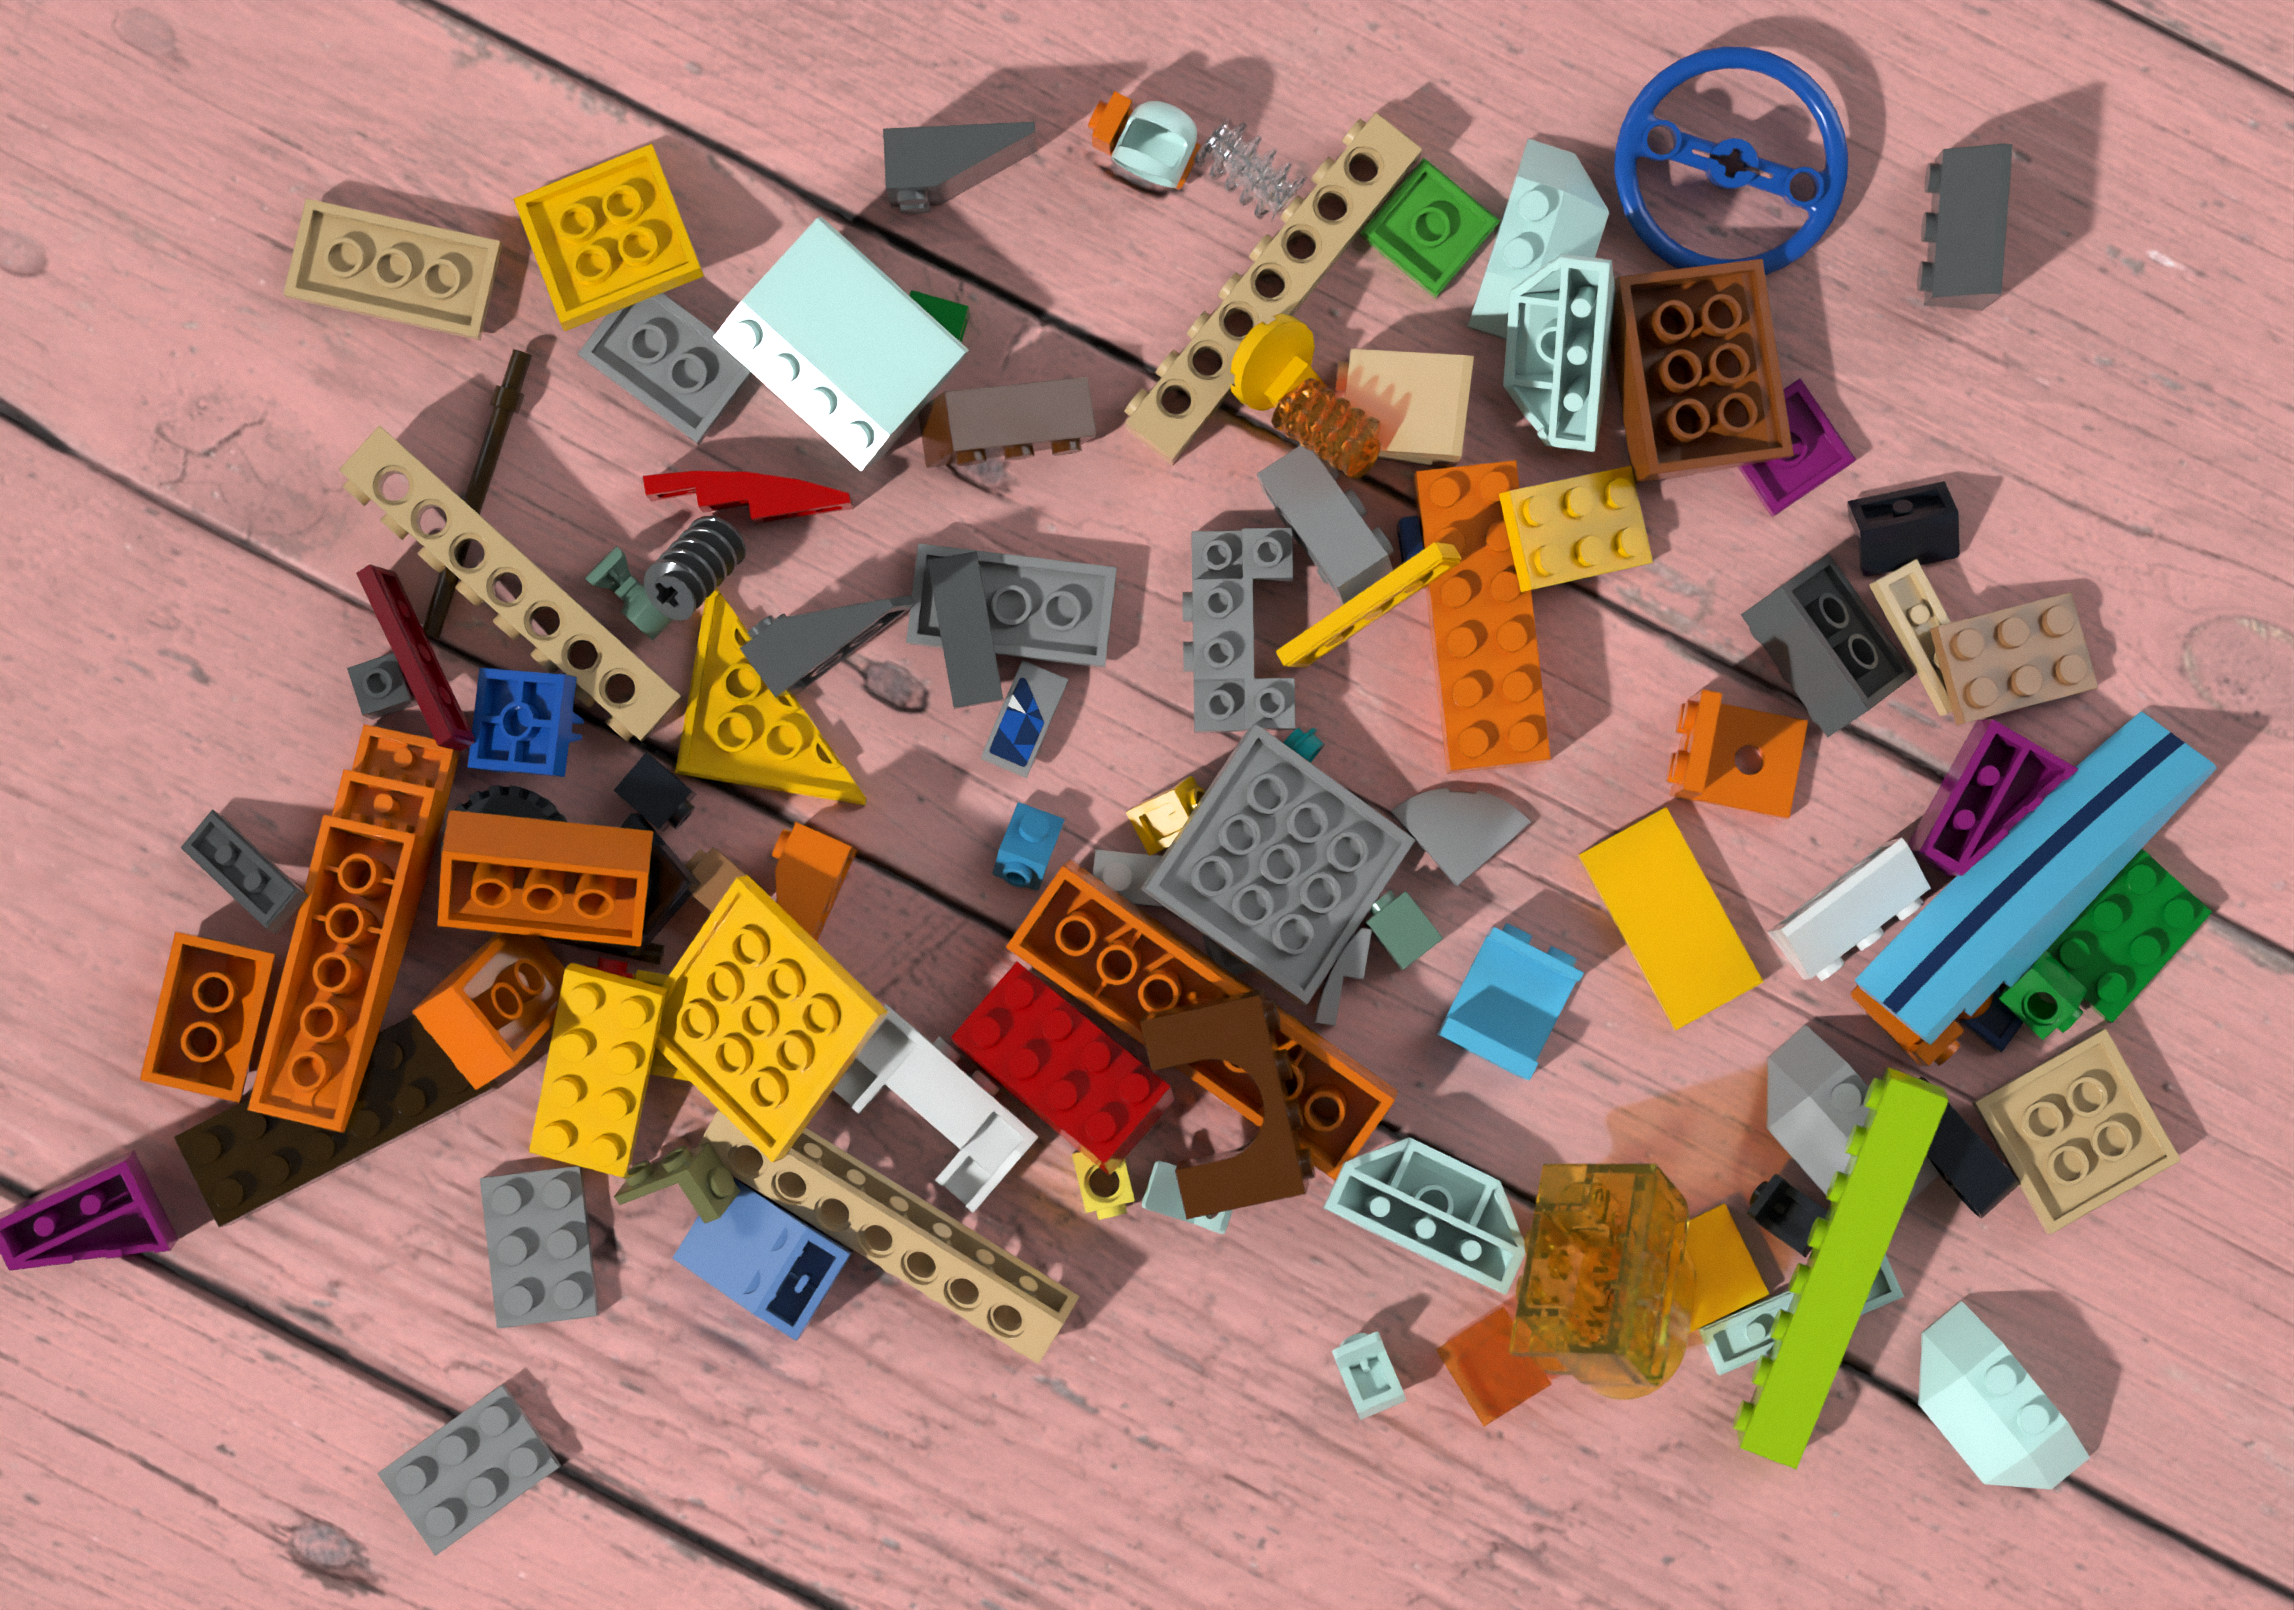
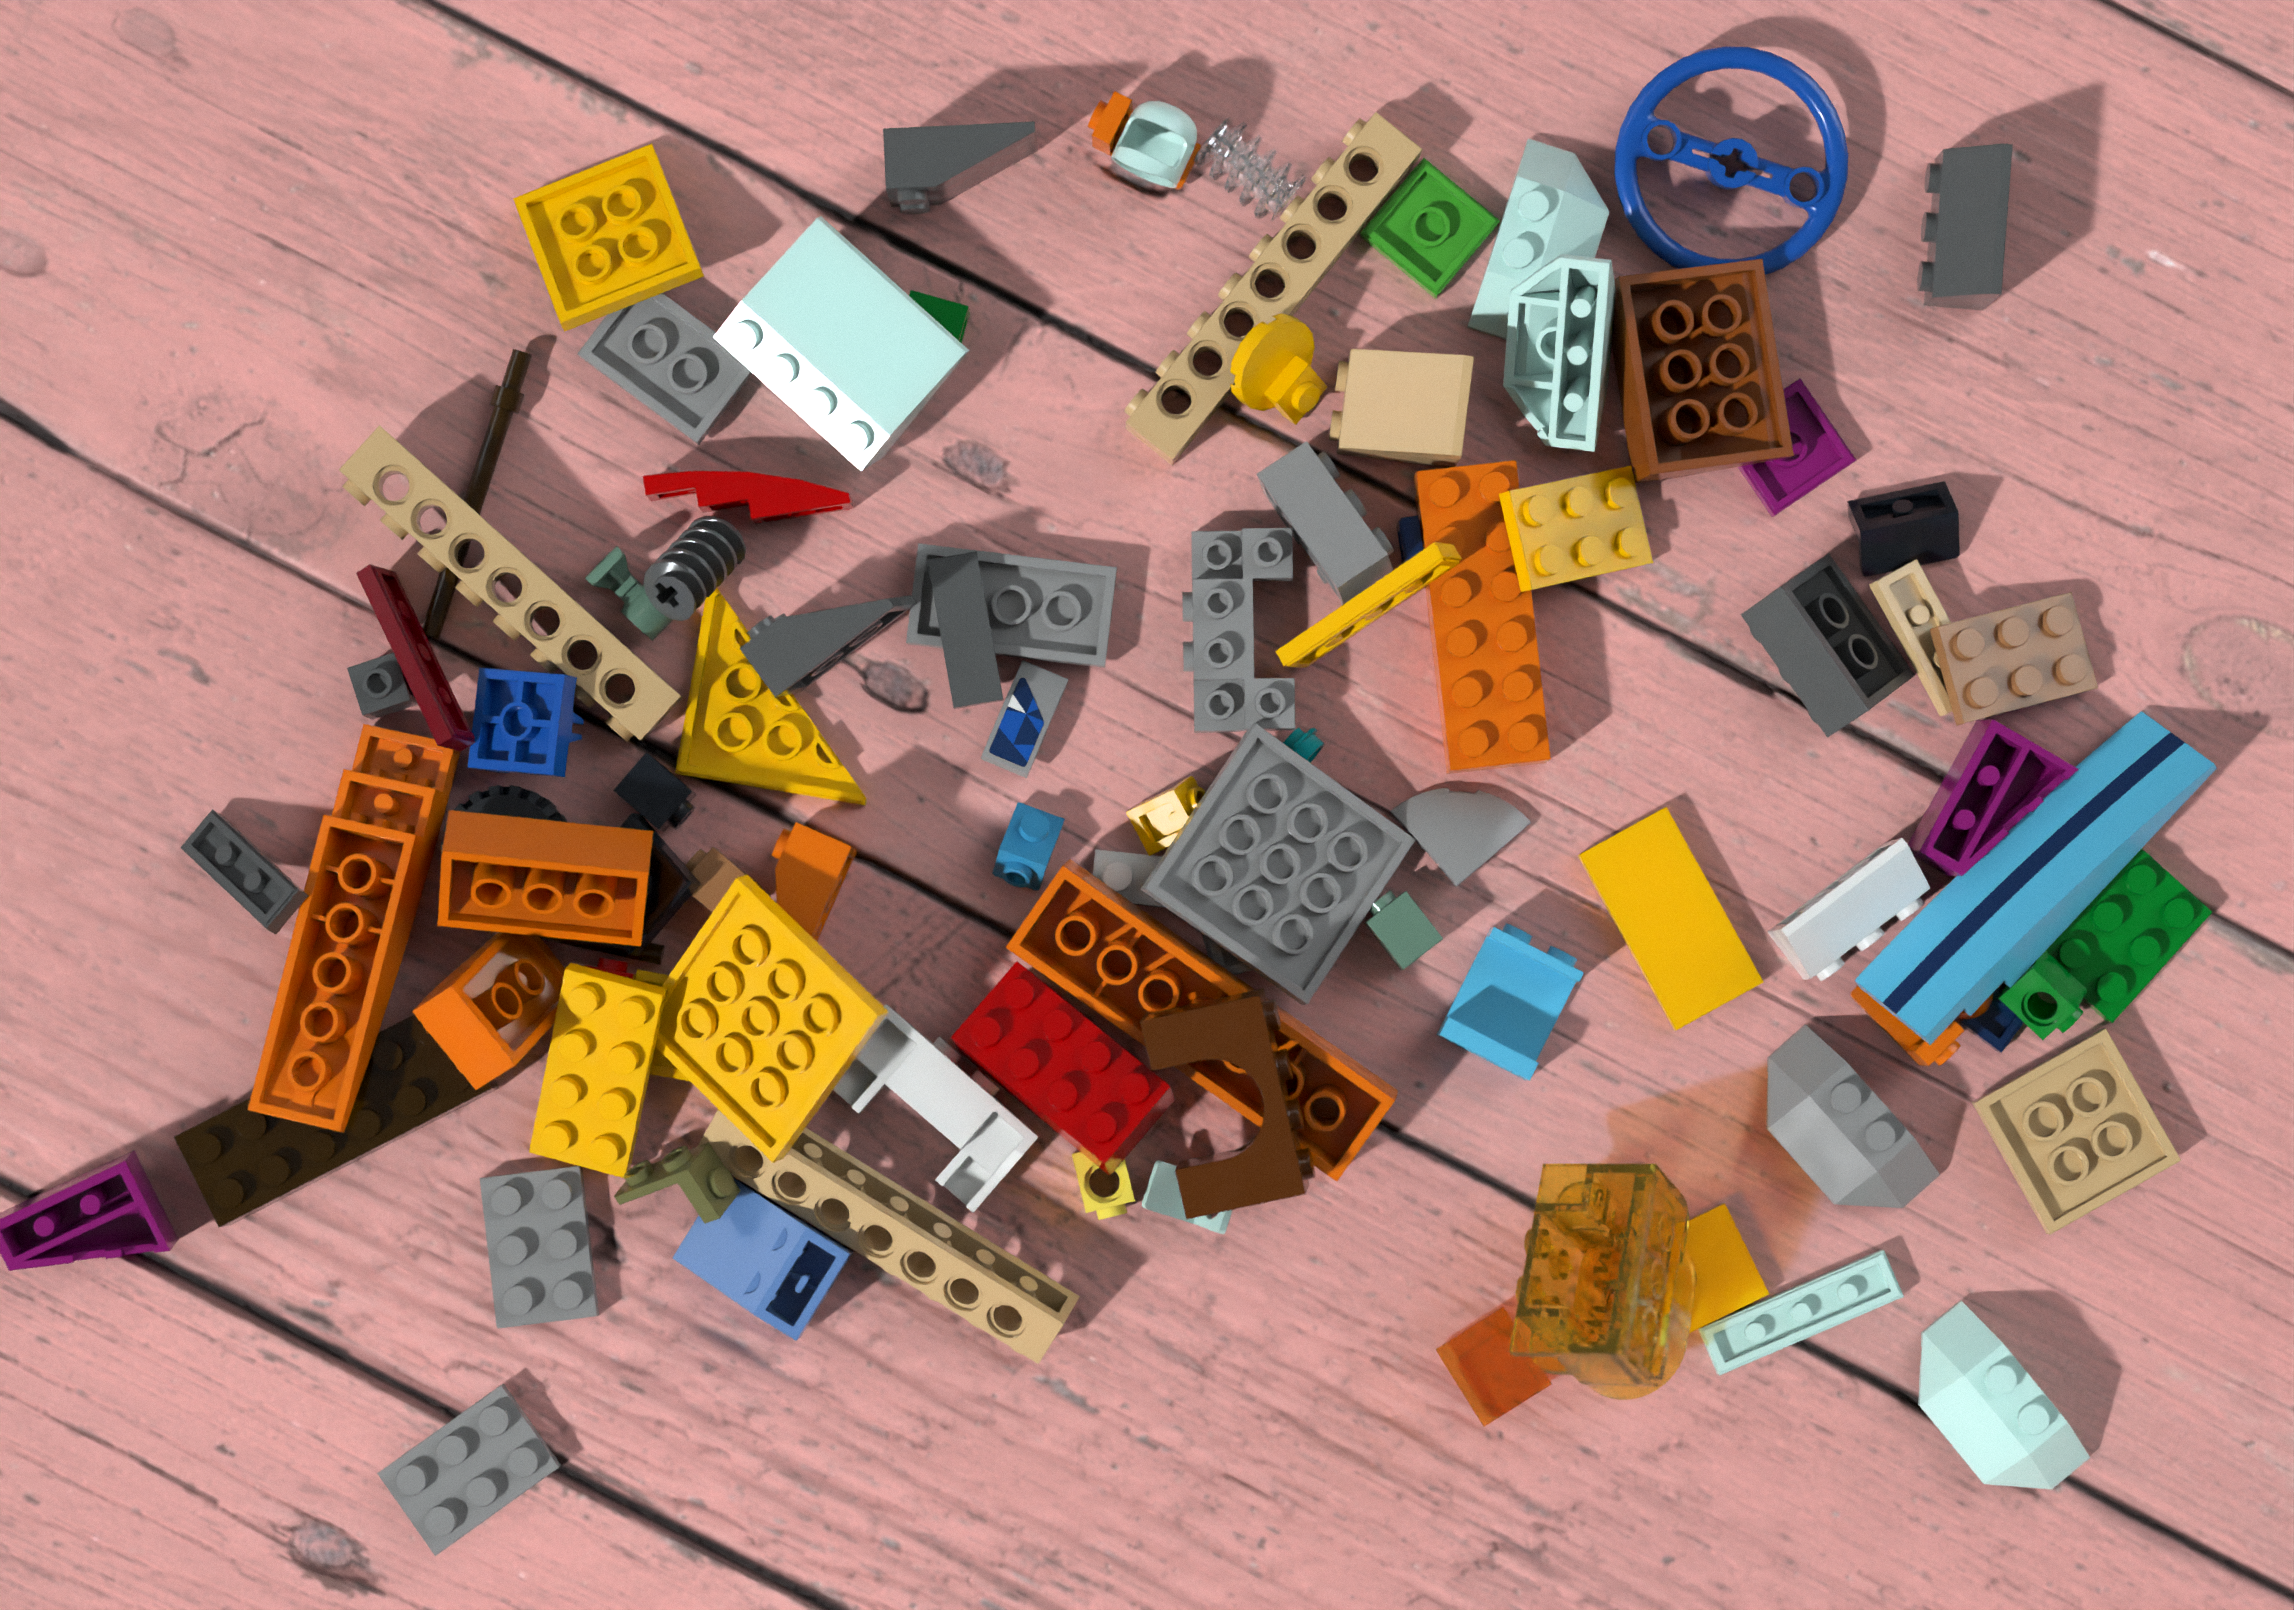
(207, 1016): orange slope -> none
(393, 269): tan plate -> none
(1007, 422): wedge -> none
(1329, 427): clear orange piece -> none
(1350, 965): light grey slope -> none
(1368, 1374): light aqua bracket -> none
(1432, 1210): light aqua wedge -> none
(1705, 759): orange bracket -> none
(1785, 1213): black bracket -> none
(1841, 1266): lime brick -> none
(1969, 1164): black beam -> none

